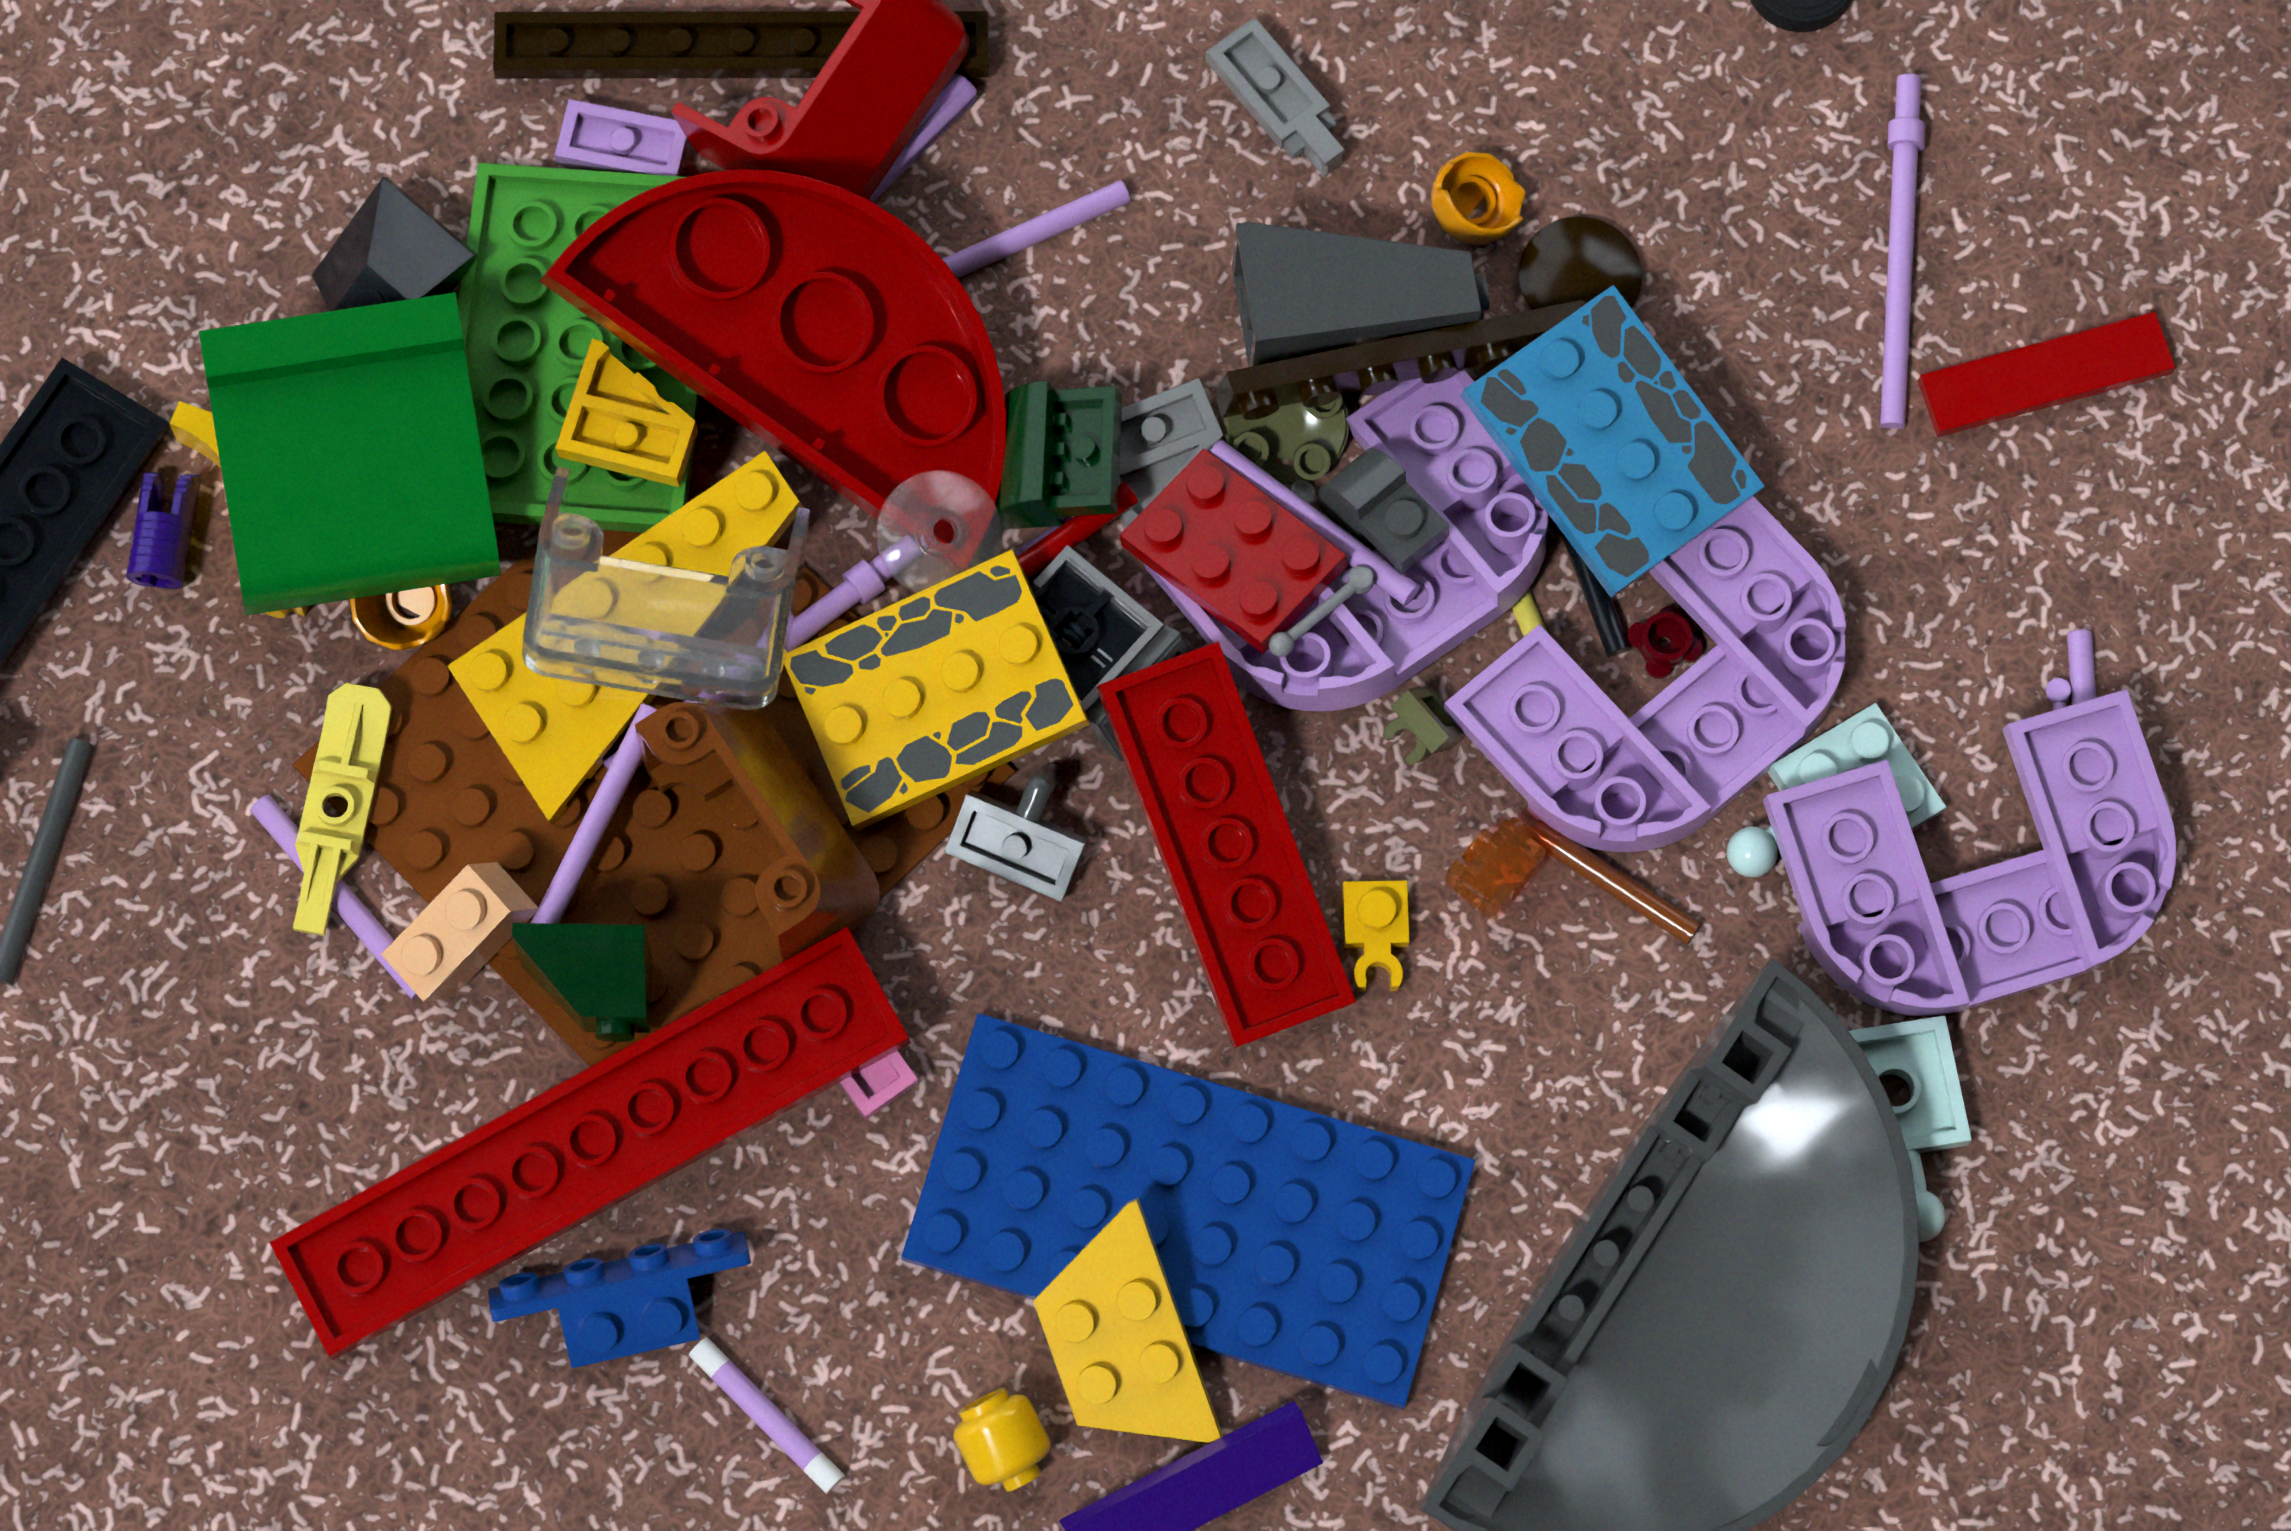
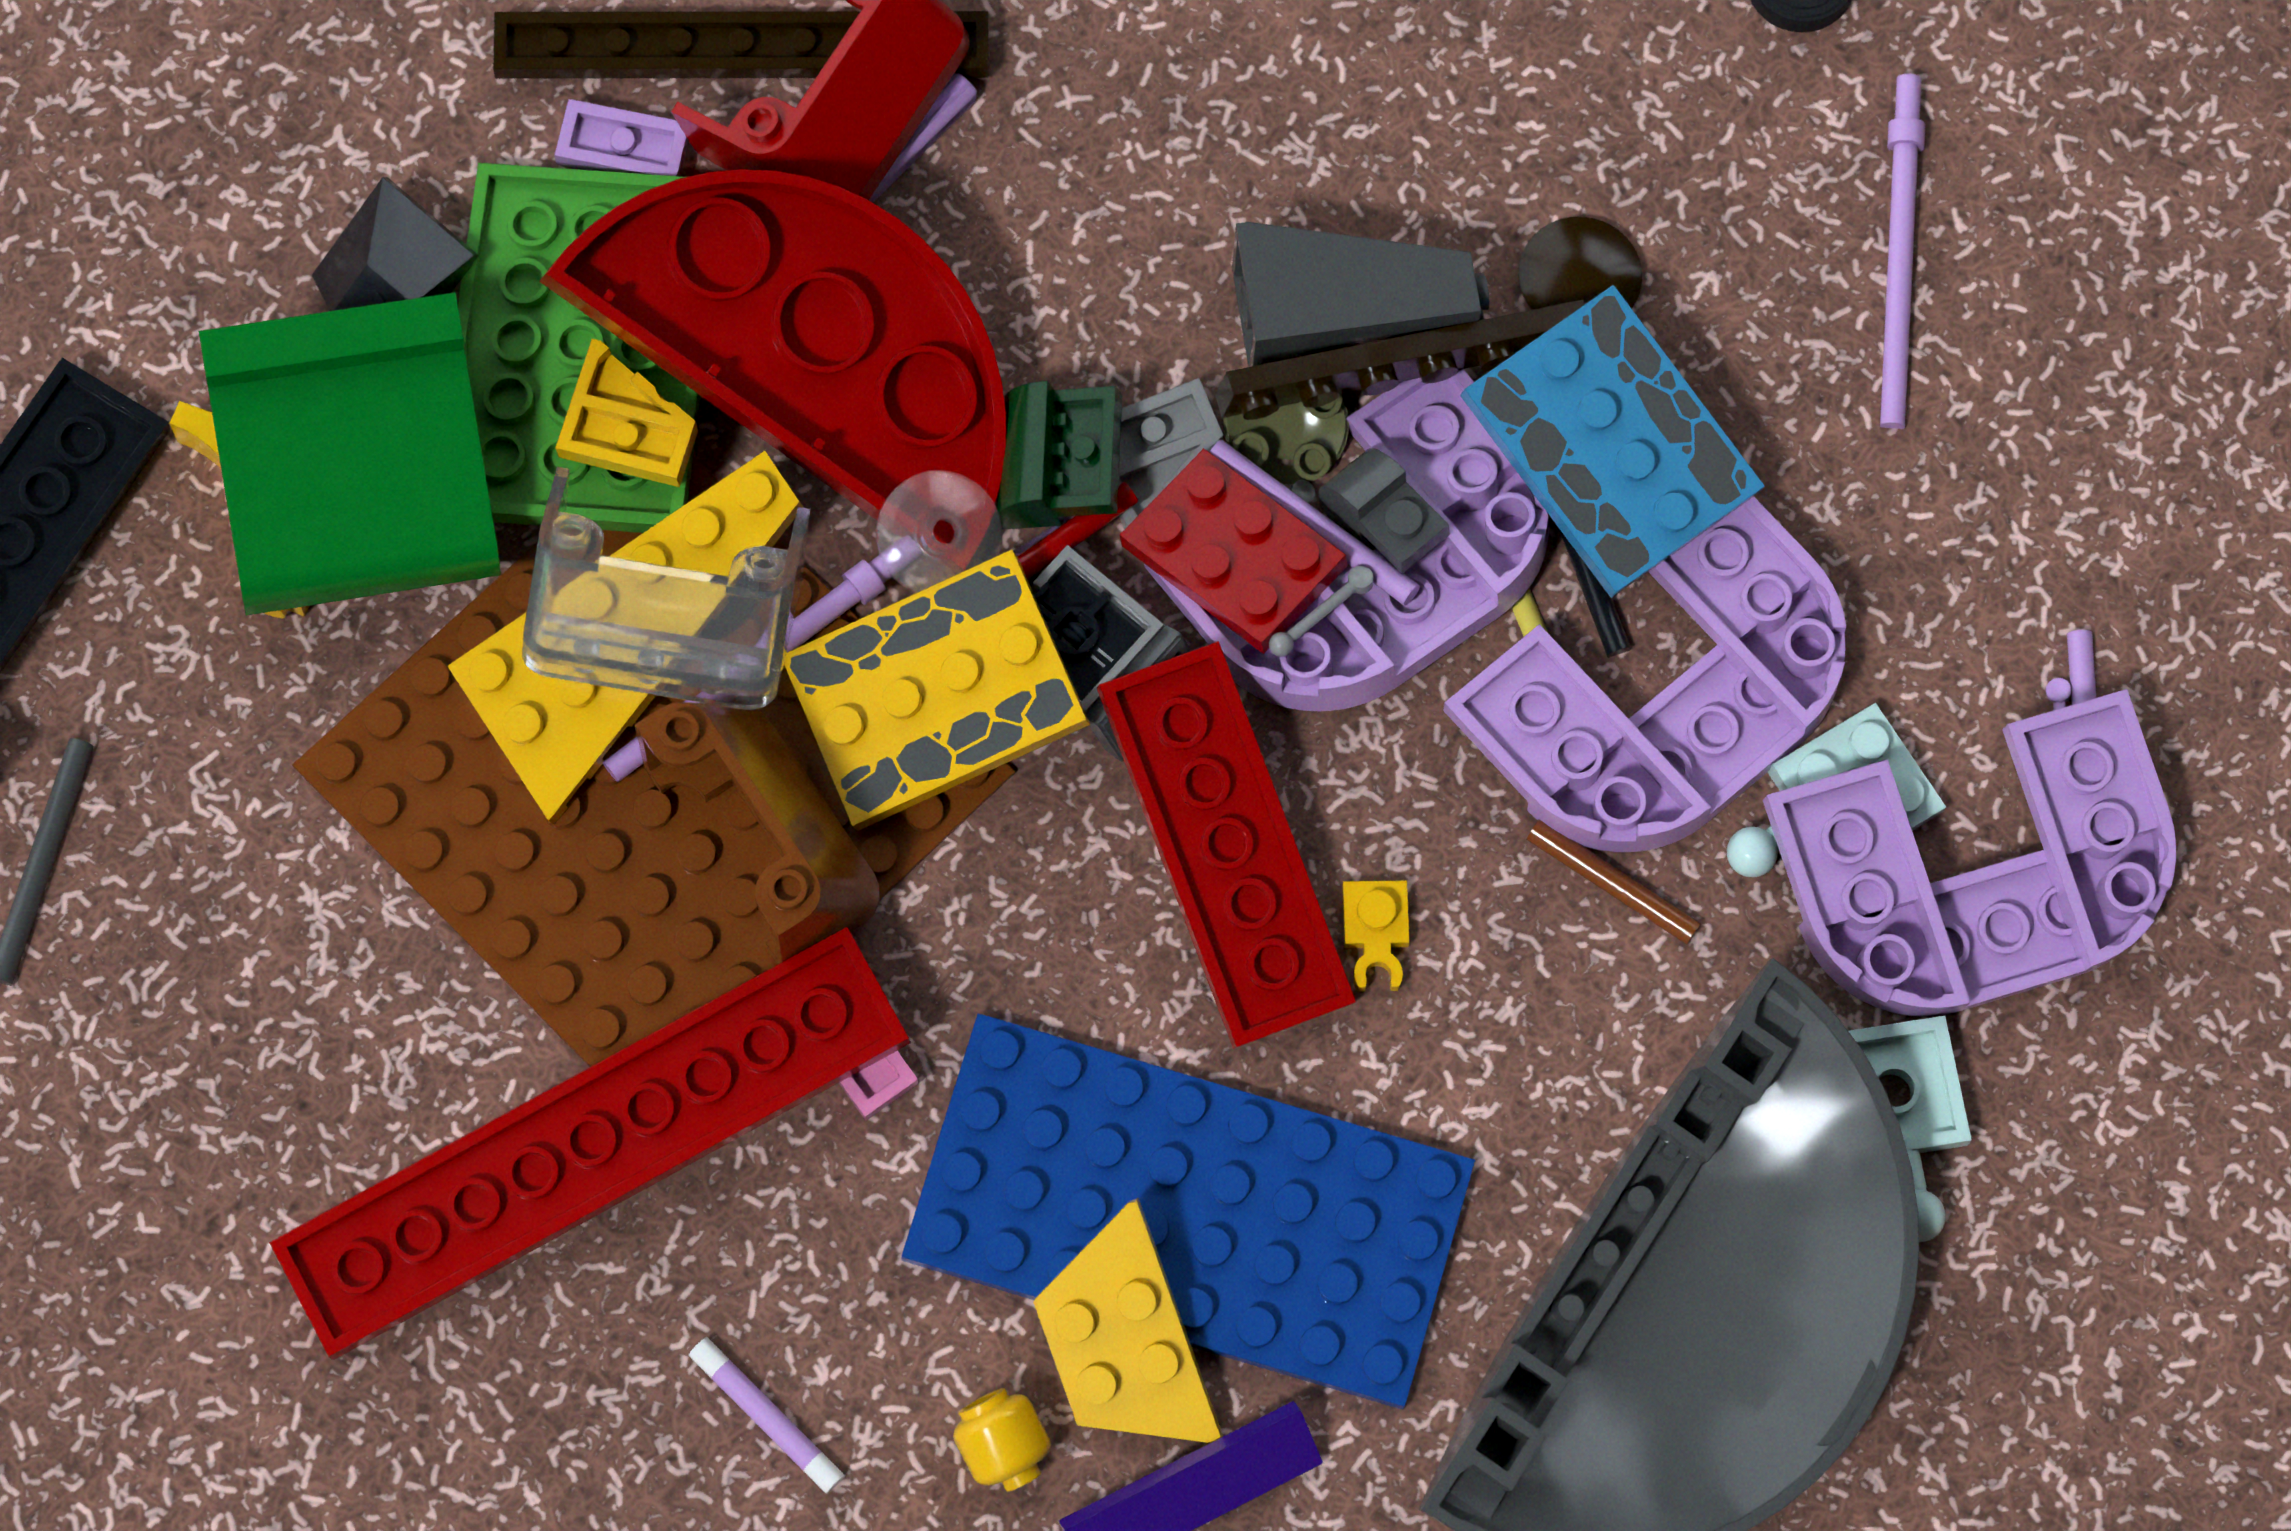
(162, 538): dark purple hinge -> none
(344, 767): light yellow piece -> none
(345, 900): lavender bar -> none
(376, 612): light orange hair -> none
(459, 931): light nougat brick -> none
(592, 973): dark green slope -> none
(593, 825): lavender bar -> none
(624, 1302): blue bracket -> none
(1017, 840): plate -> none
(1038, 229): lavender bar -> none
(1277, 95): light grey hinge -> none
(1424, 716): olive tile -> none
(1461, 187): light orange hair -> none
(1497, 867): clear orange brick -> none
(1667, 624): dark red plate -> none
(2046, 374): red tile -> none

